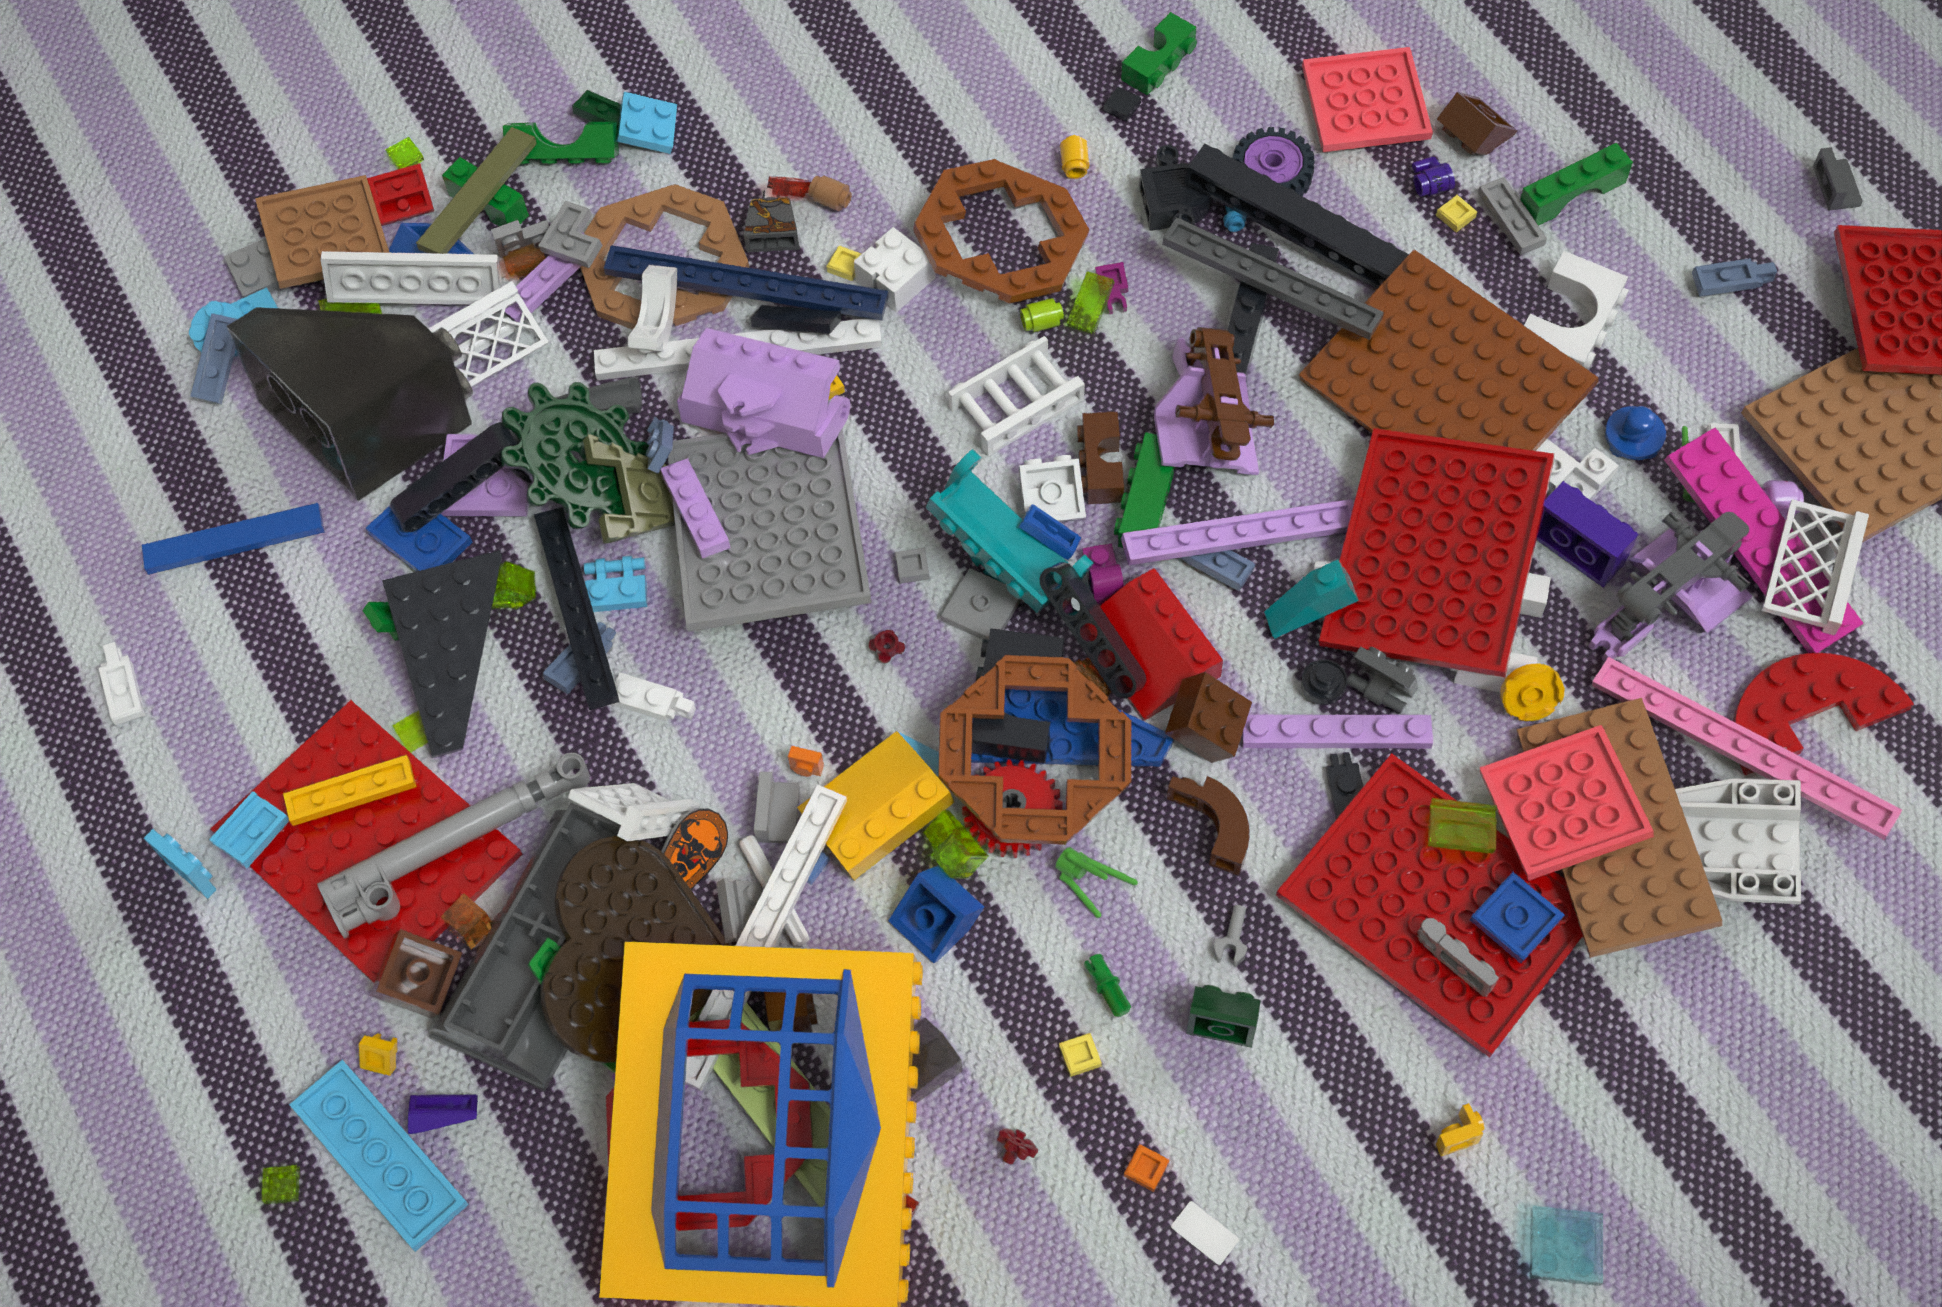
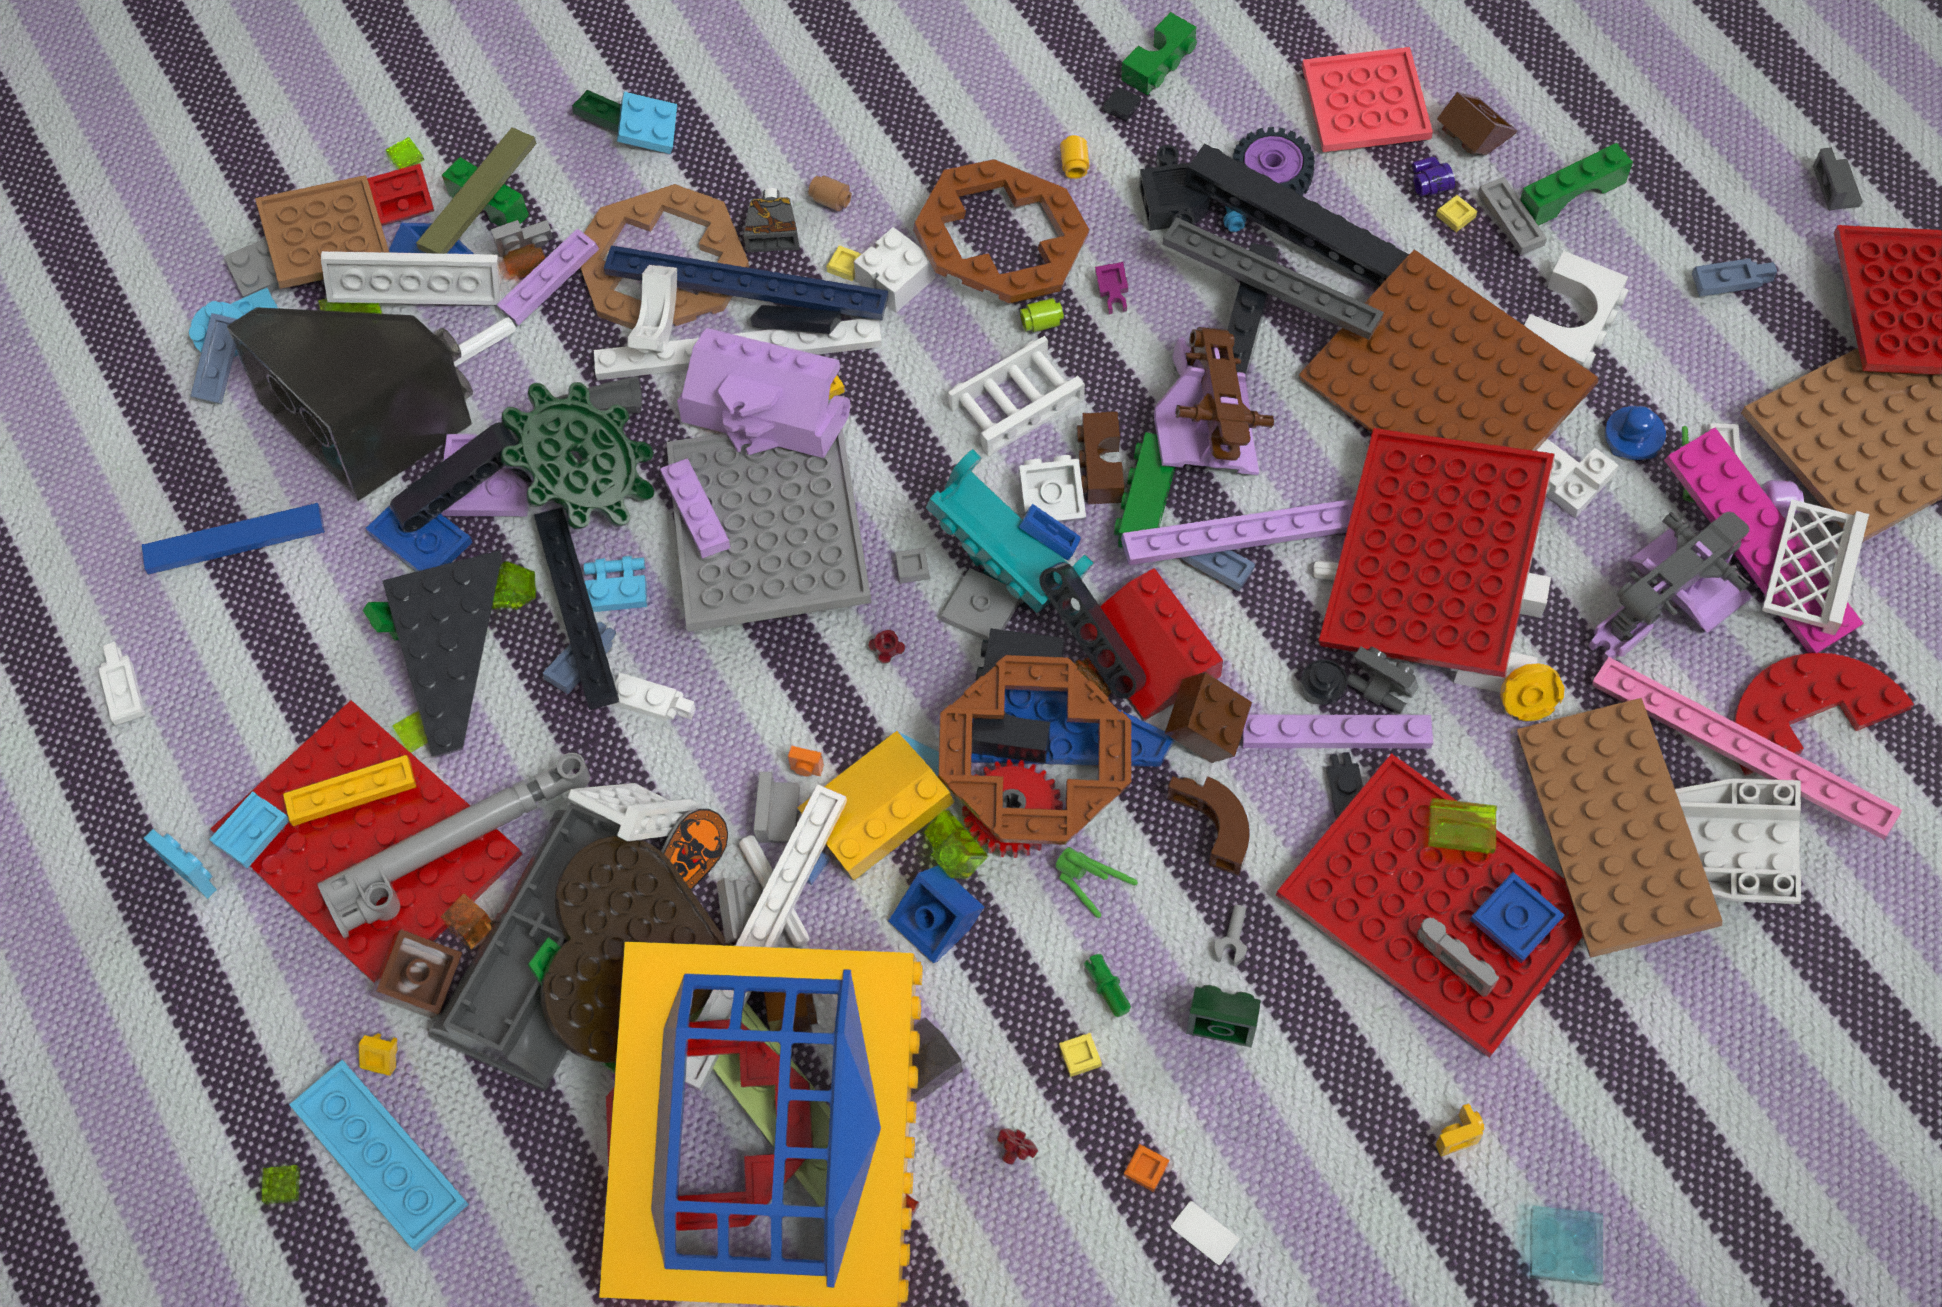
(439, 1111): dark purple slope -> none
(486, 309): white fence -> none
(565, 236): light grey plate -> none
(596, 142): green arch -> none
(643, 492): olive wing -> none
(660, 443): sand blue hinge -> none
(788, 186): clear red plate -> none
(1090, 302): clear neon green tile -> none
(1105, 574): magenta plate -> none
(1311, 598): teal slope -> none
(1566, 802): coral plate -> none
(1585, 534): dark purple brick -> none

